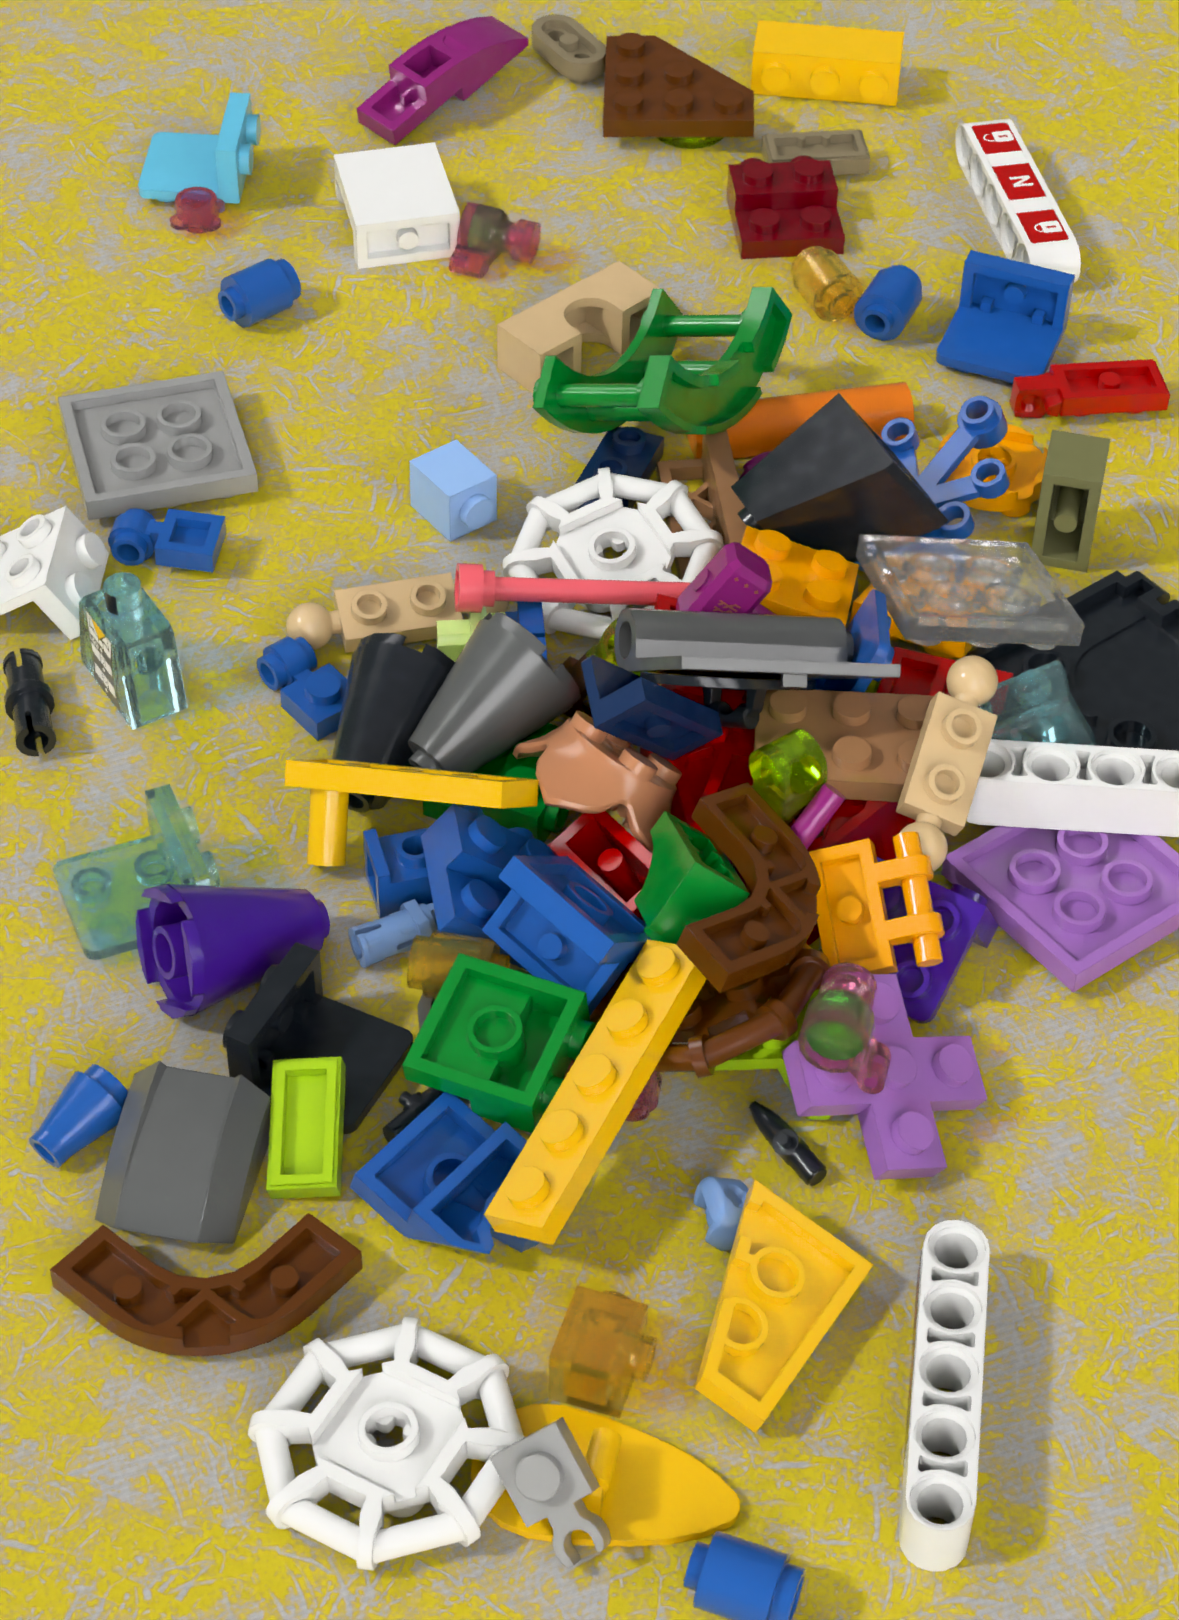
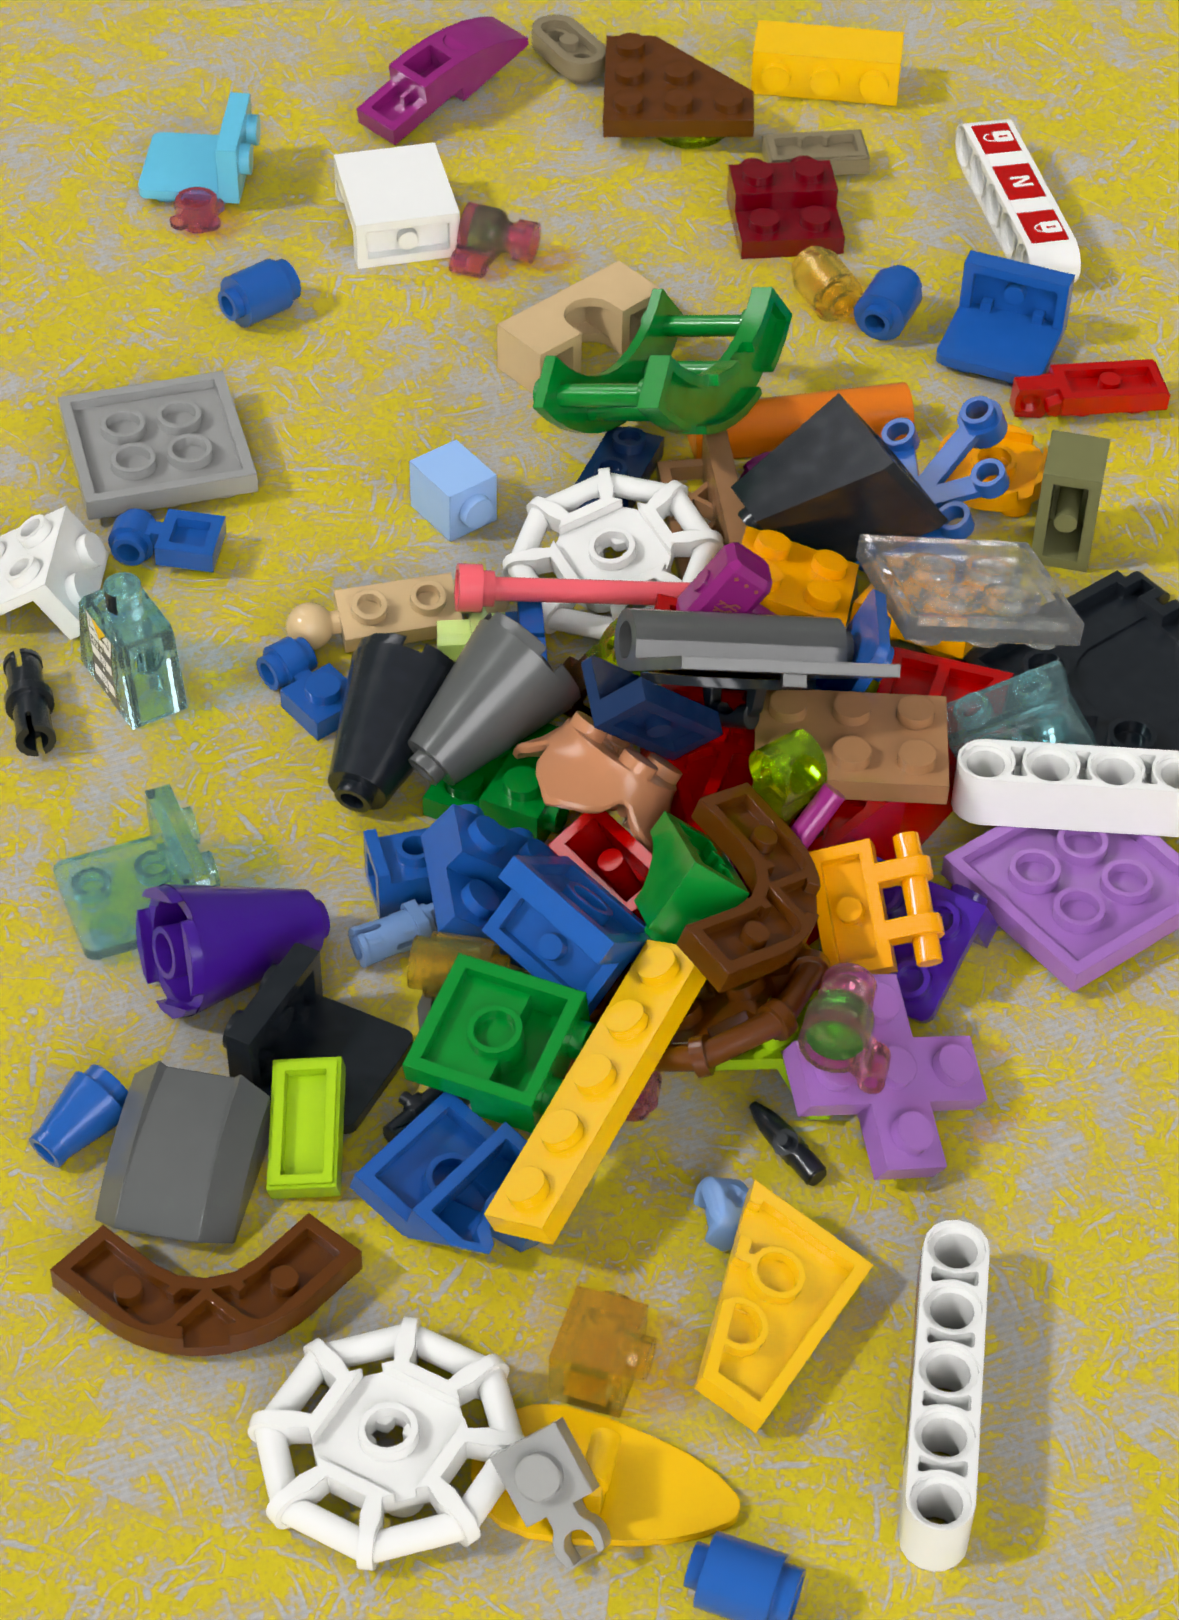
(334, 779): yellow piece -> none
(949, 756): tan plate -> none

